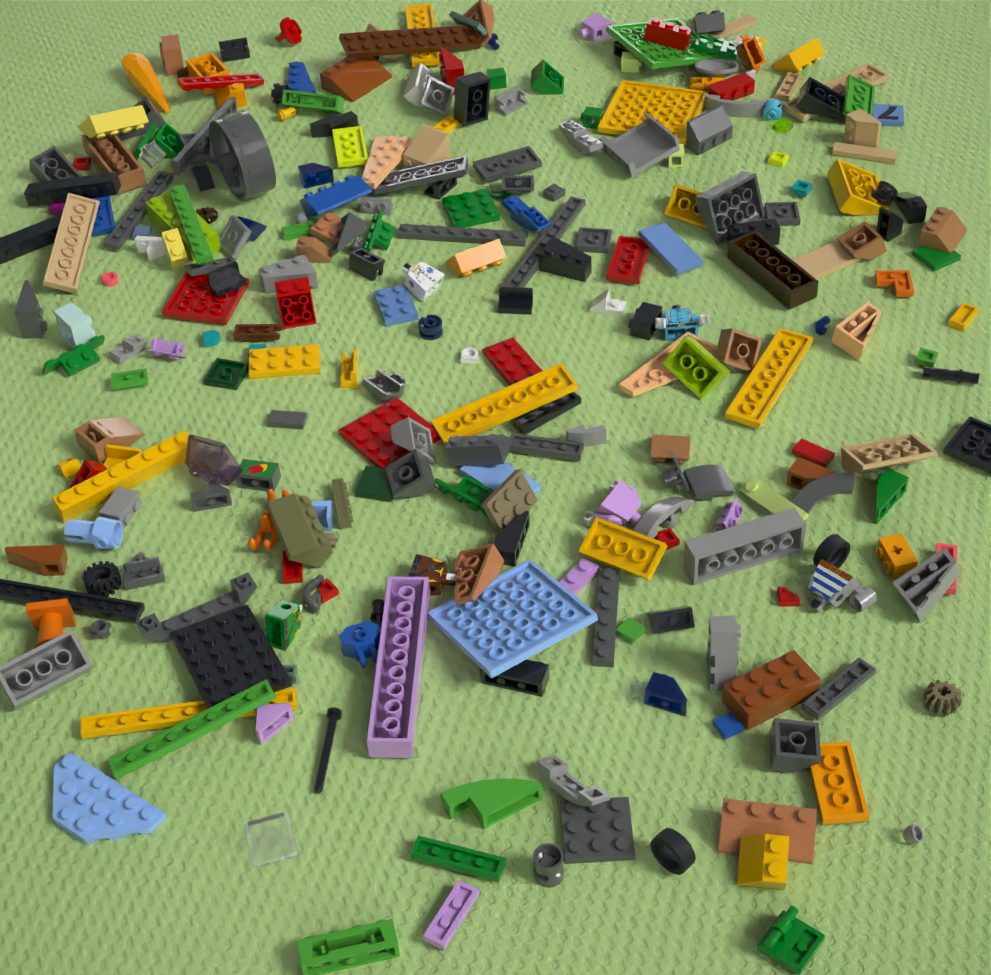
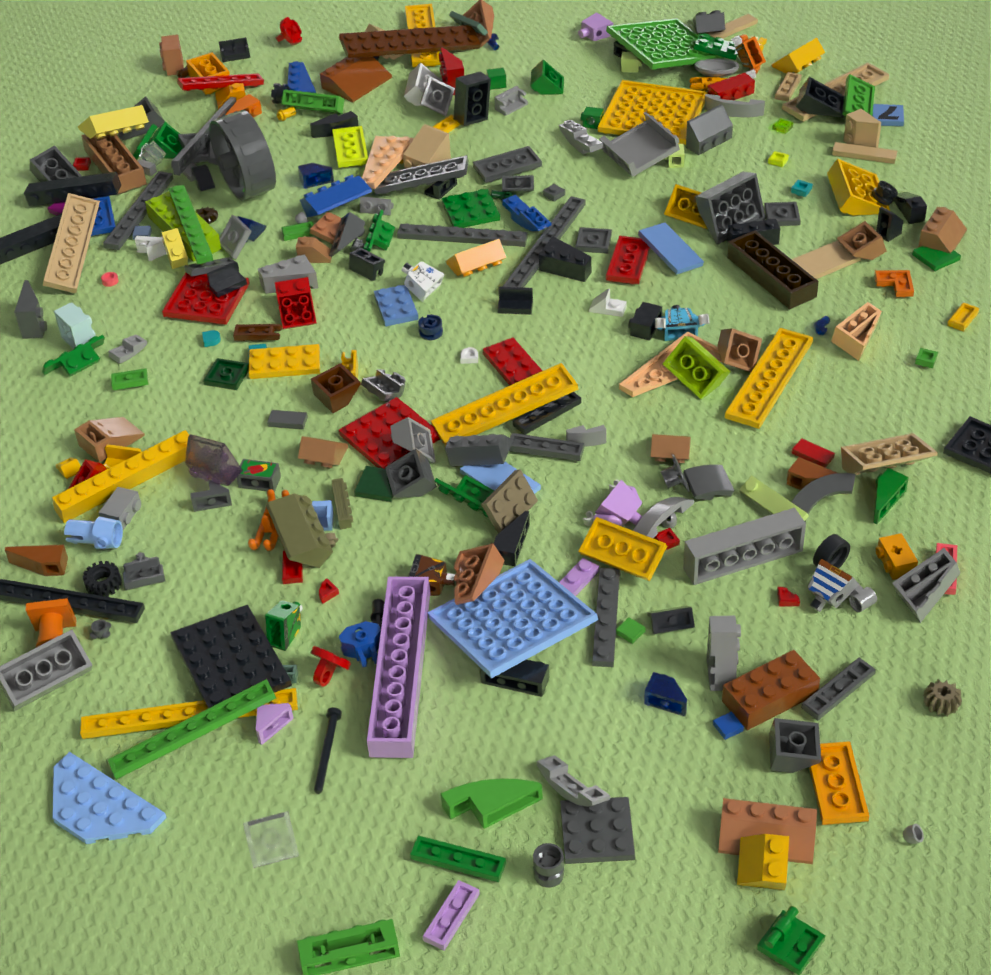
(143, 79): light orange piece -> none
(149, 168): none -> light grey piece
(160, 348): lavender hinge -> none
(242, 589): dark grey slope -> none
(248, 103): none -> orange slope
(312, 603): dark grey piece -> none
(321, 450): none -> medium nougat slope
(327, 665): none -> red tile
(335, 387): none -> reddish brown slope
(667, 34): red brick -> none
(672, 851): black tyre -> none
(730, 515): lavender hinge -> none
(772, 109): medium azure head -> none
(951, 375): black pin -> none

